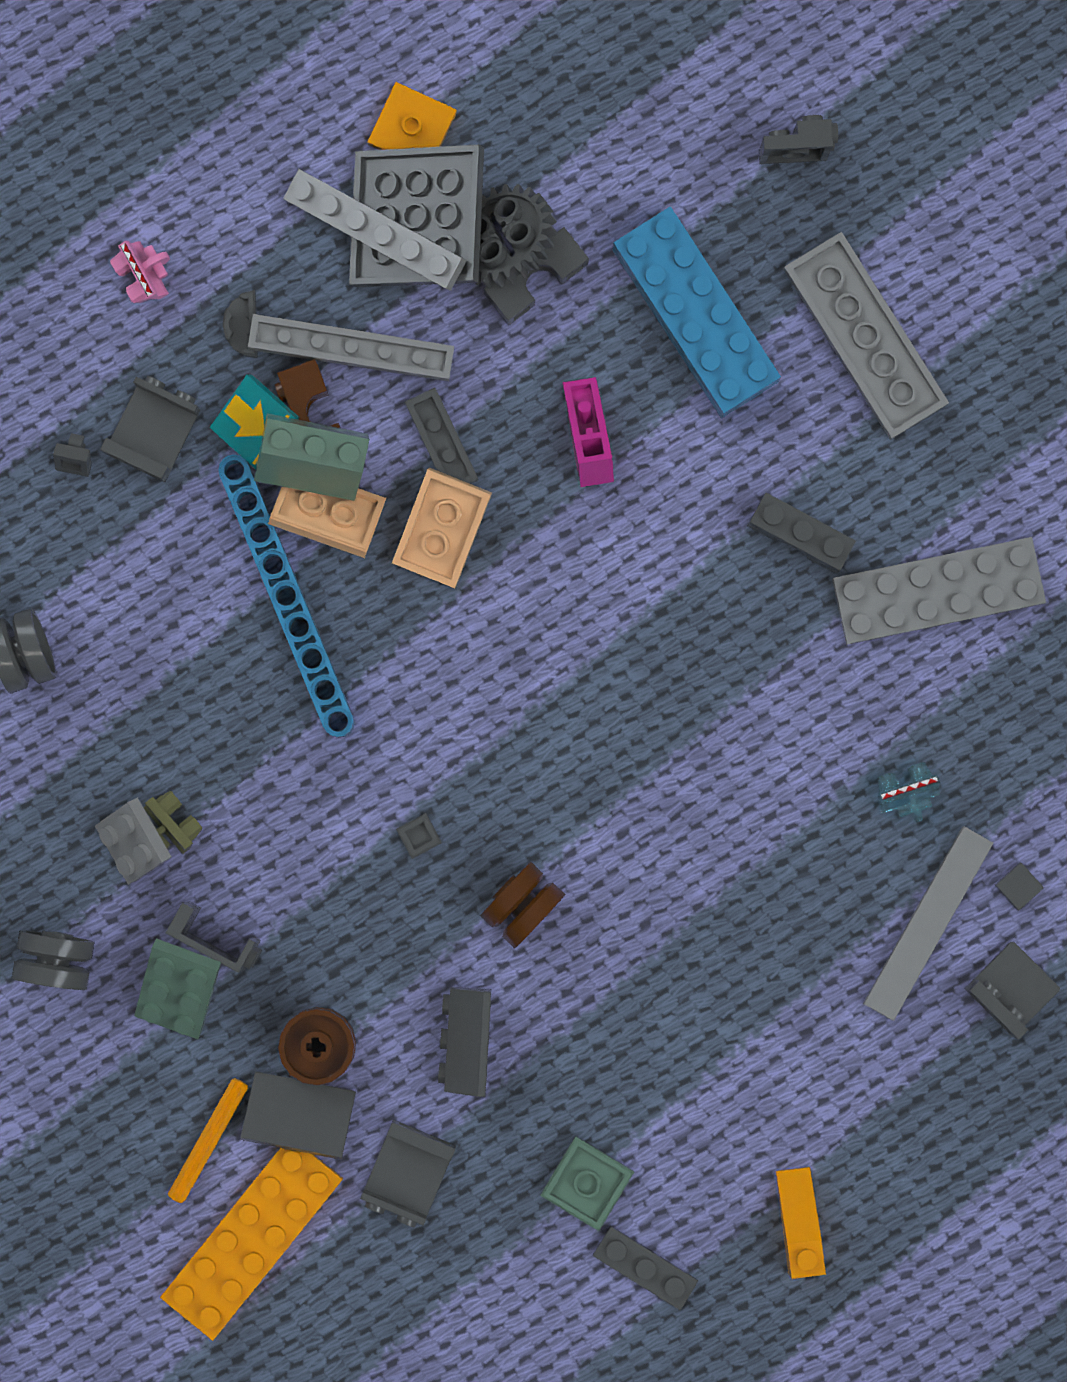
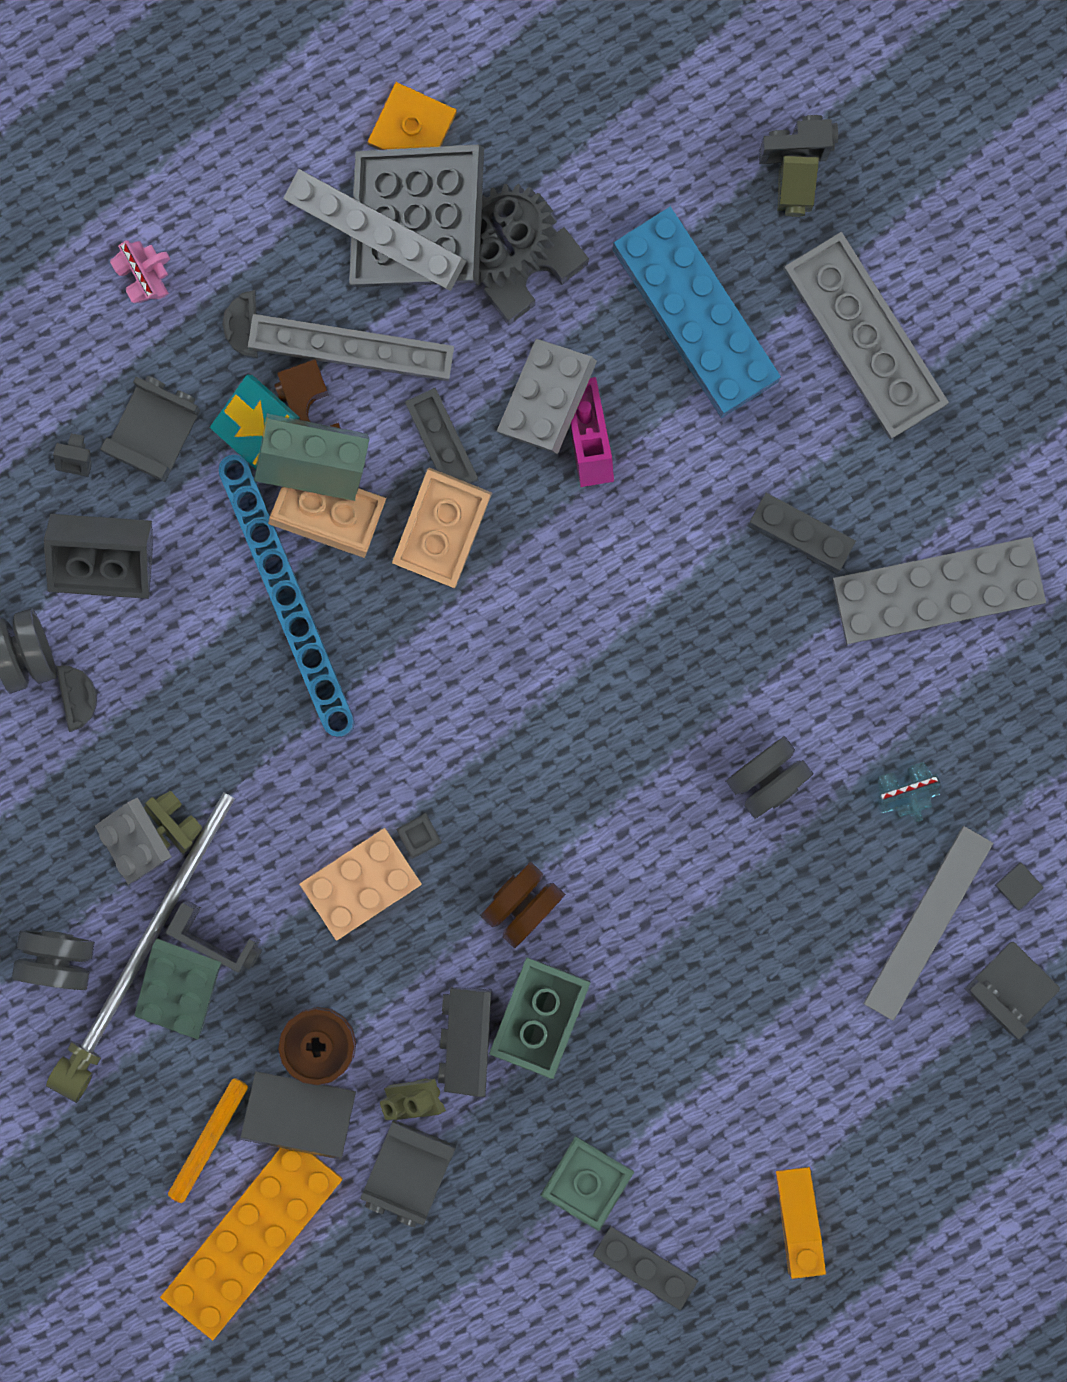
(71, 1075): none -> flat silver piece
(77, 695): none -> dark grey tile
(98, 556): none -> dark grey slope
(360, 884): none -> light nougat plate
(412, 1100): none -> olive hips
(540, 1017): none -> sand green slope
(546, 396): none -> light grey plate
(771, 780): none -> dark grey wheel
(797, 185): none -> olive slope

